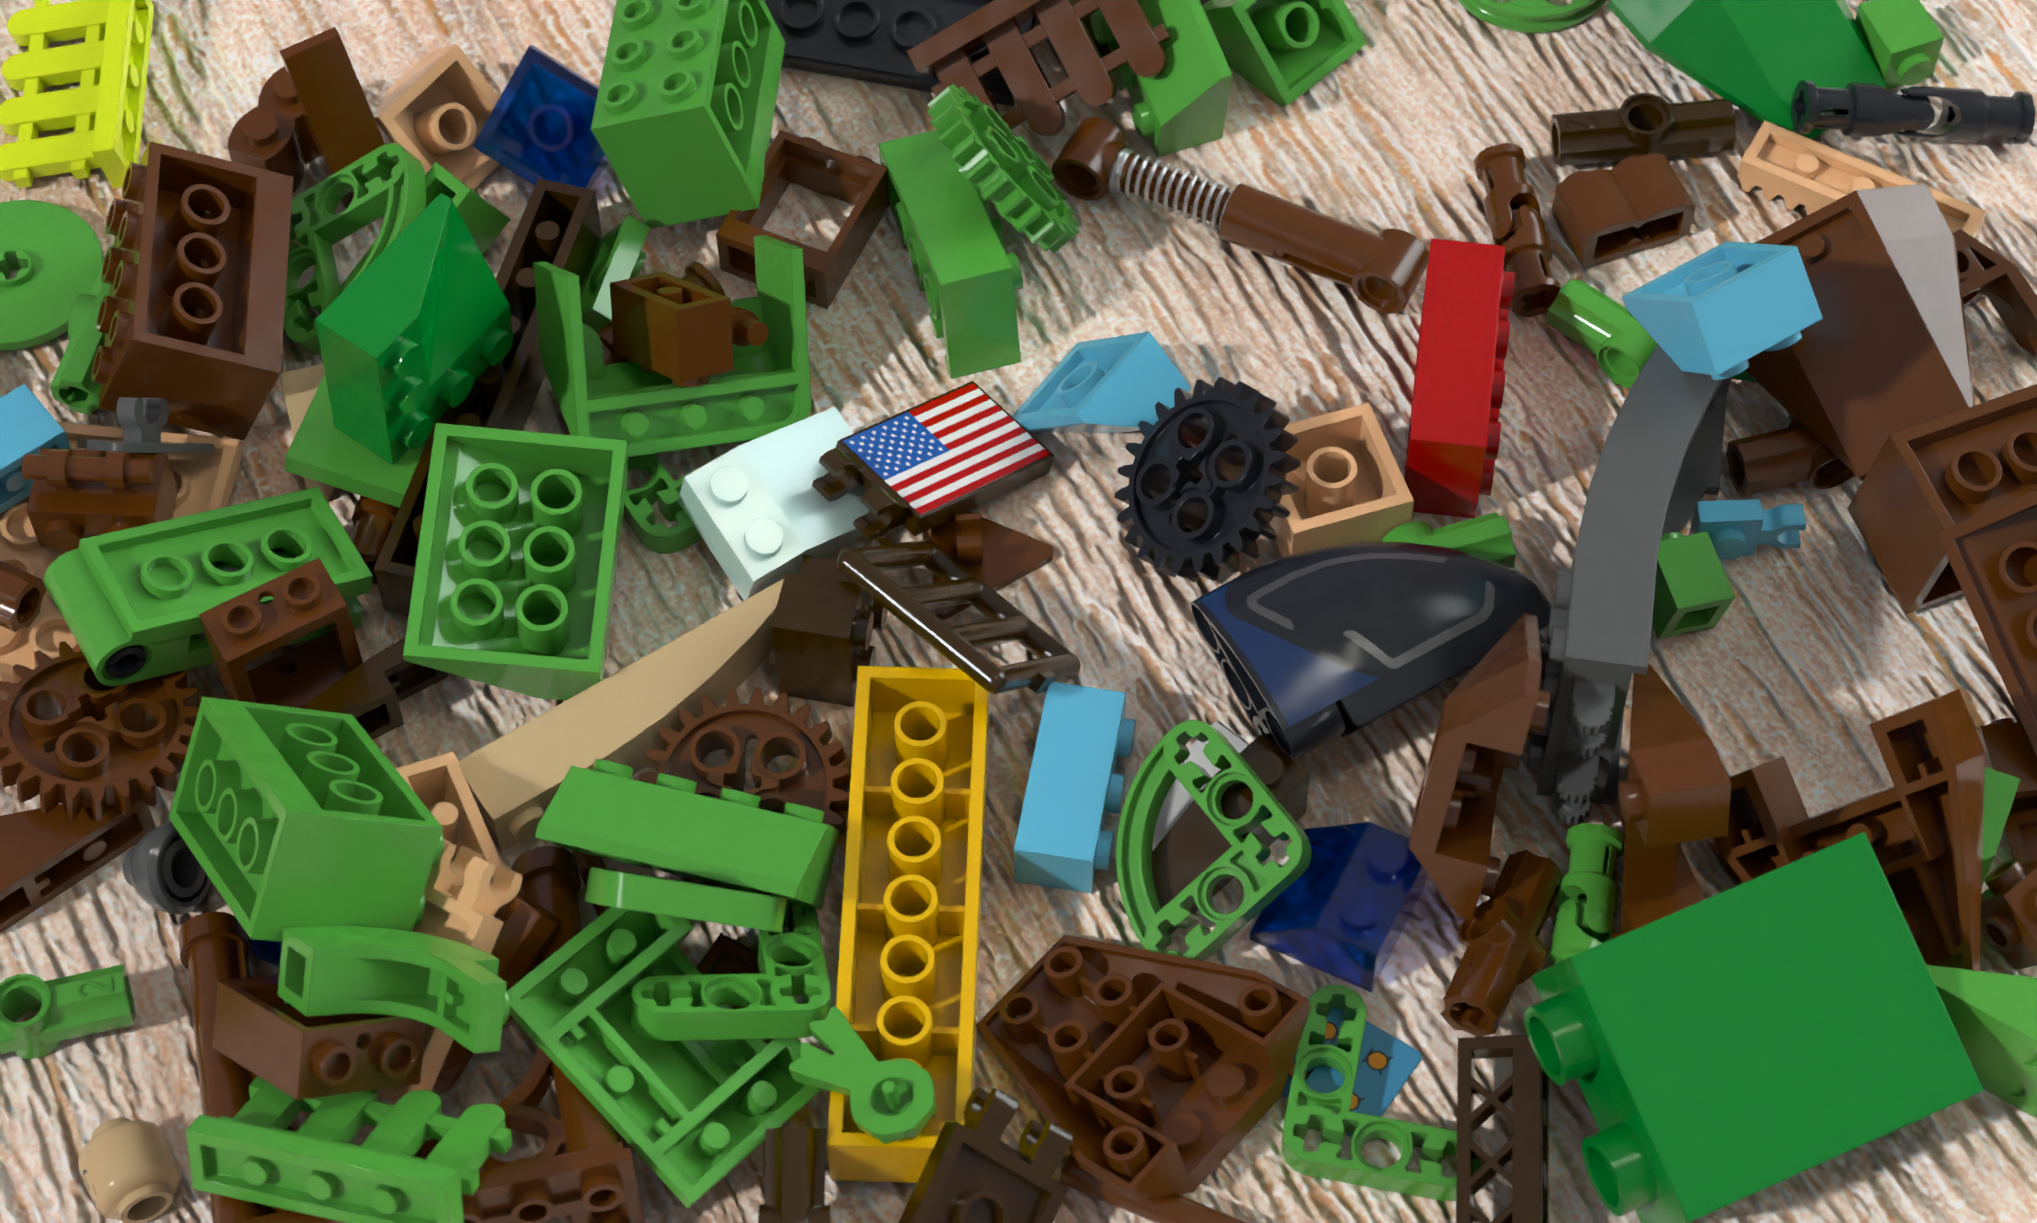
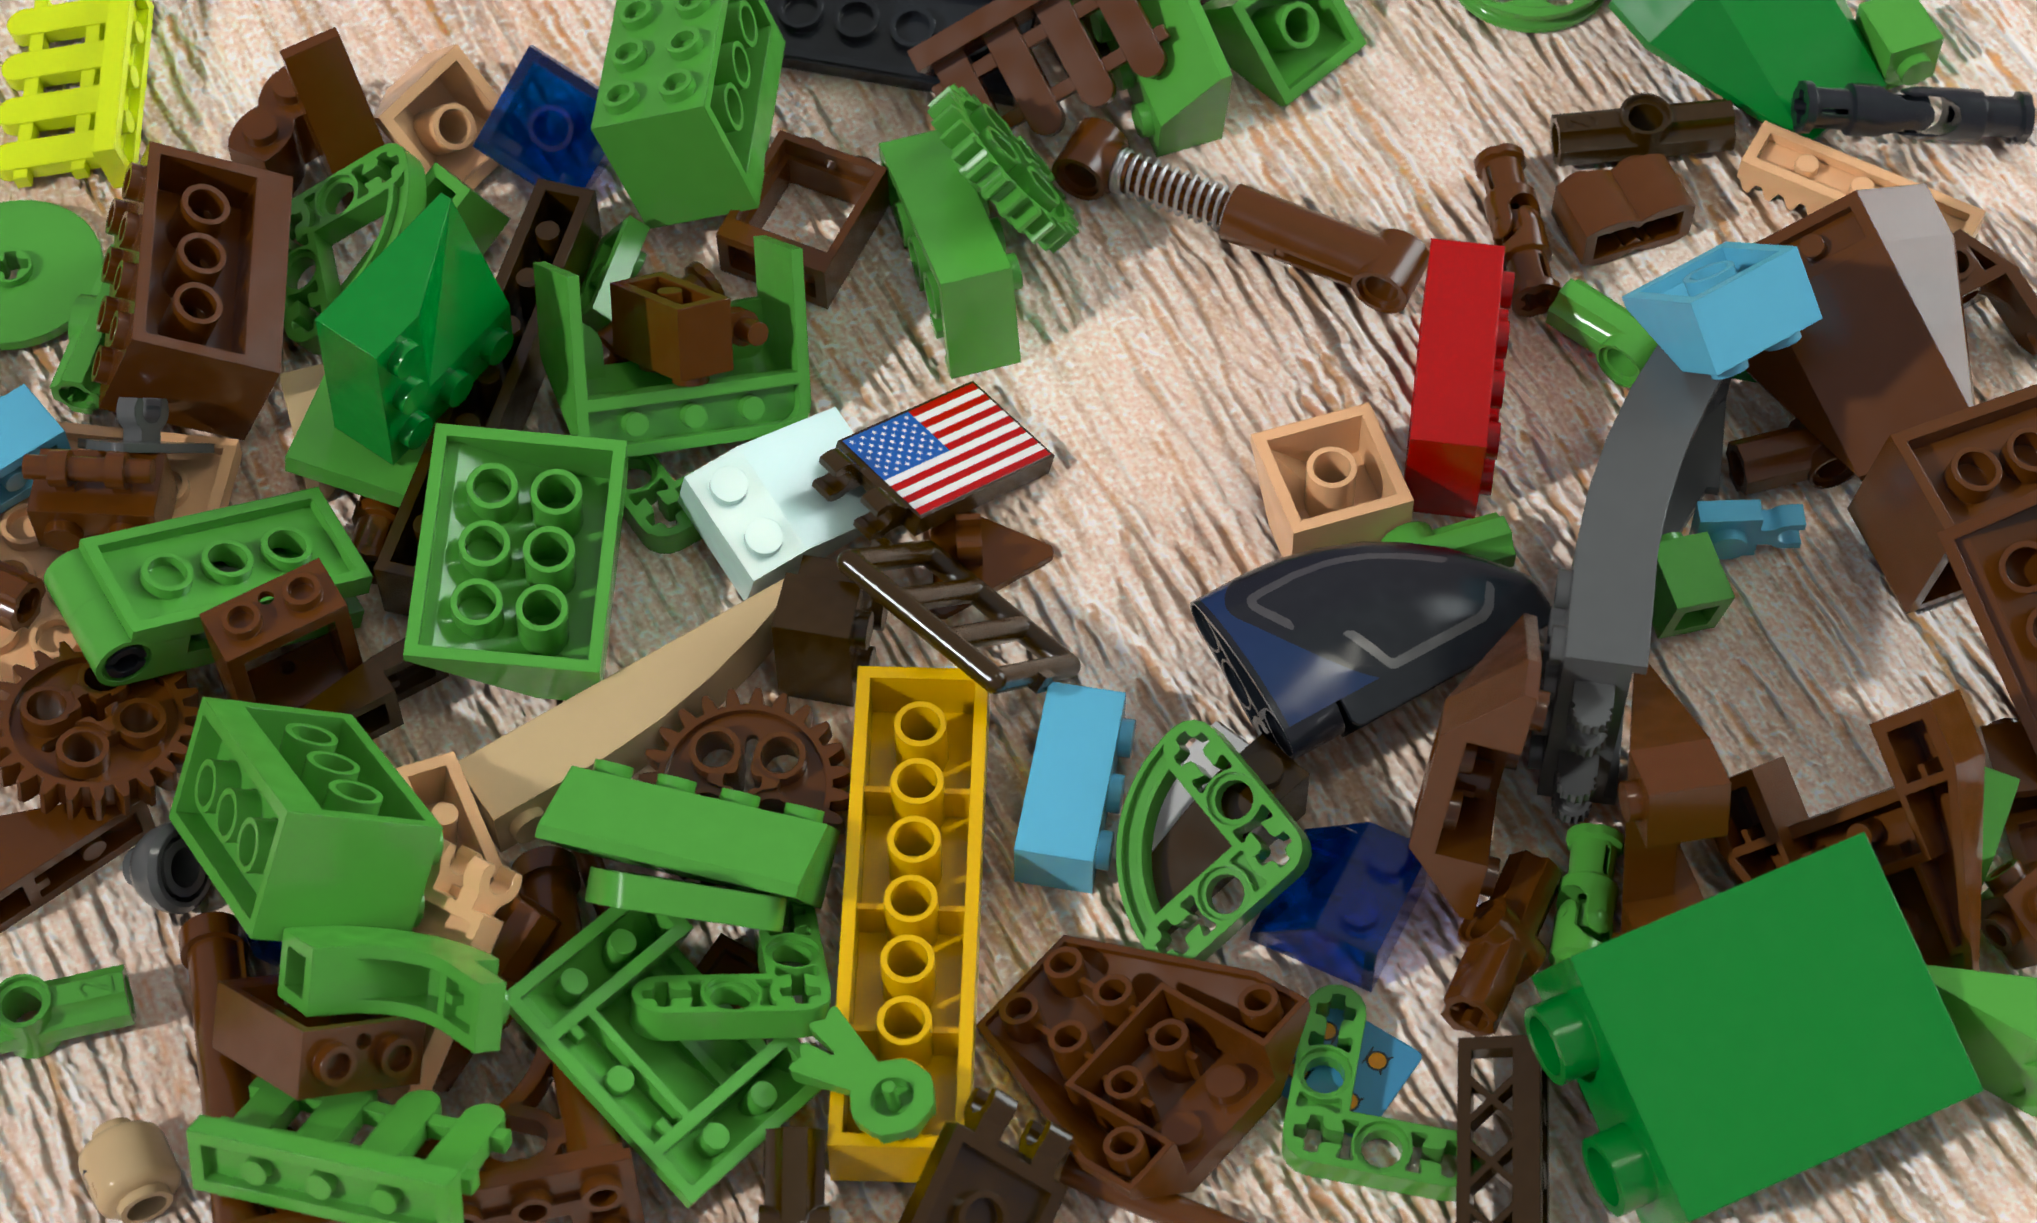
(1103, 387): medium azure slope -> none
(1207, 479): black gear -> none

